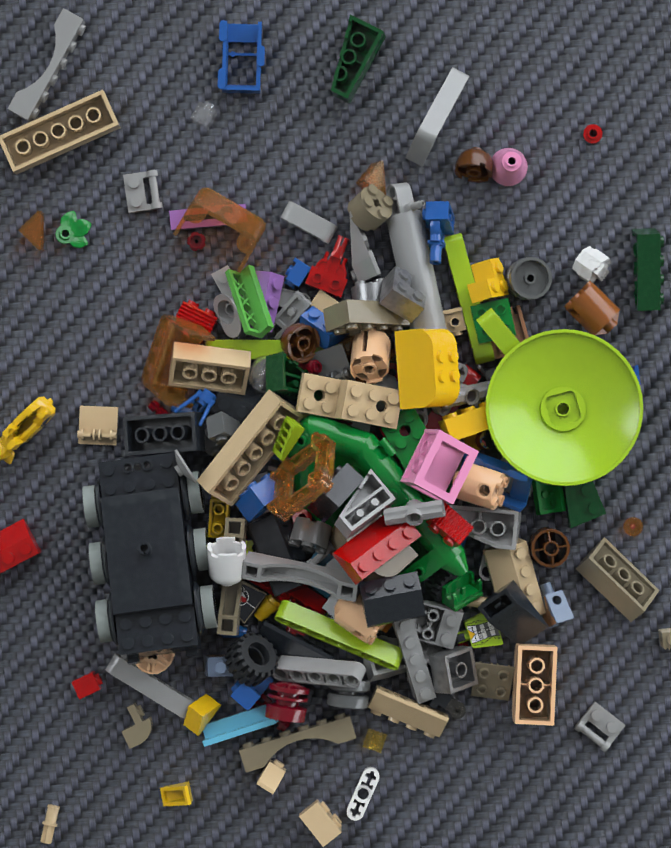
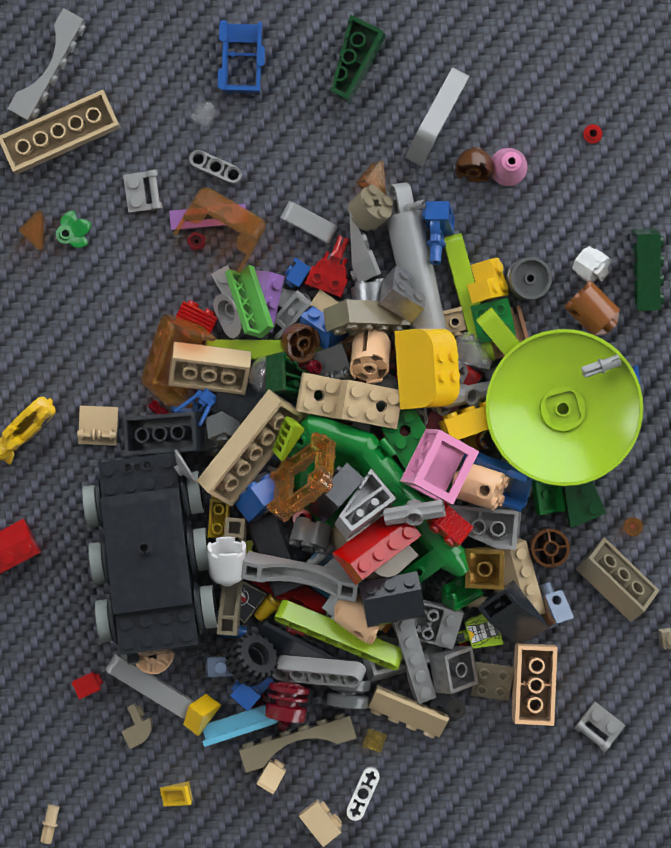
(206, 165): none -> light grey beam
(472, 351): none -> clear slope
(485, 568): none -> pearl gold slope
(601, 366): none -> light grey axle

